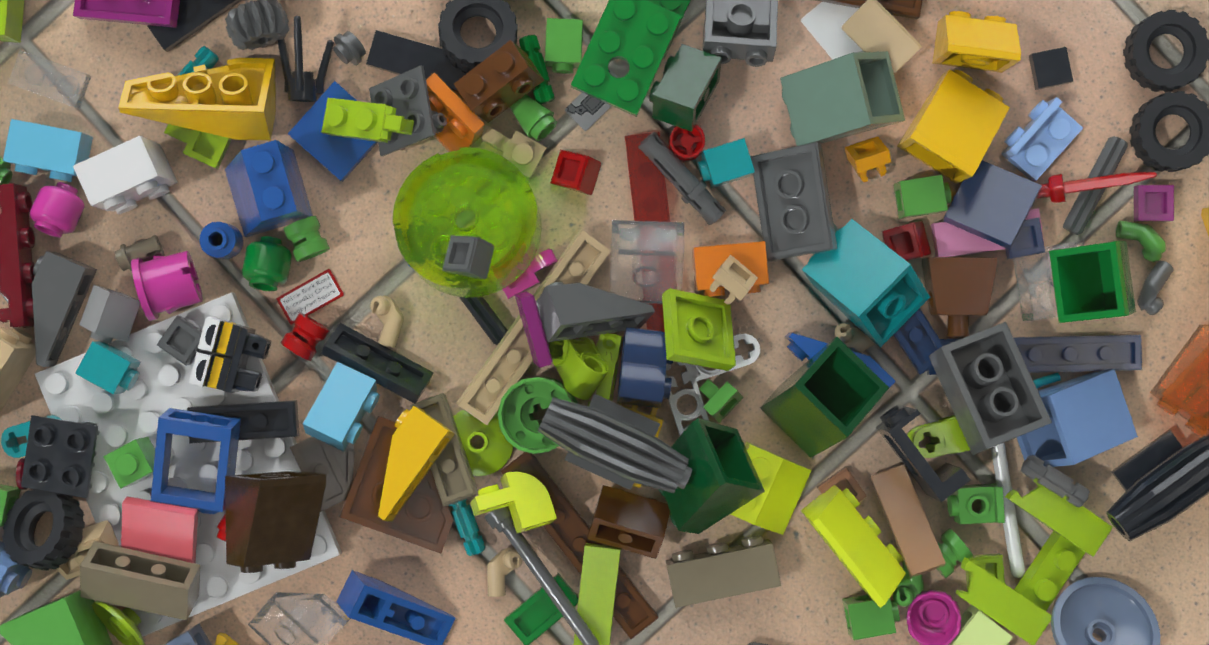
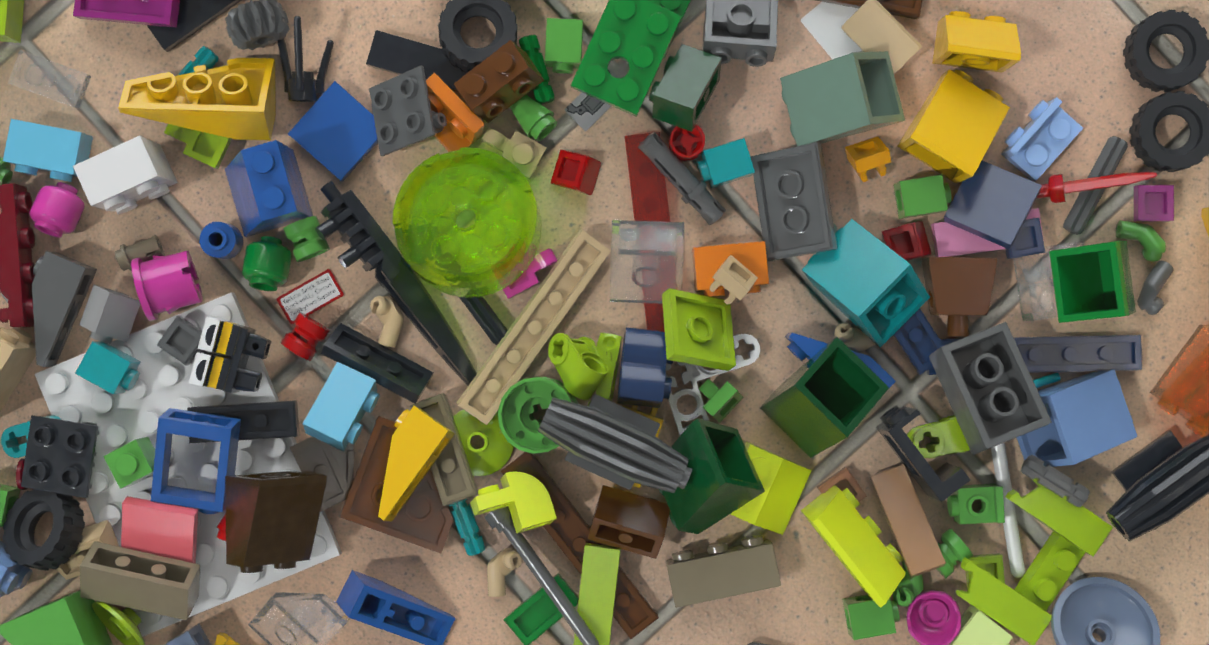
(349, 48): dark grey plate -> none
(363, 120): lime hinge -> none
(392, 272): none -> black piece
(468, 256): dark grey slope -> none
(533, 329): magenta tile -> none
(585, 311): dark grey slope -> none
(1050, 68): black tile -> none

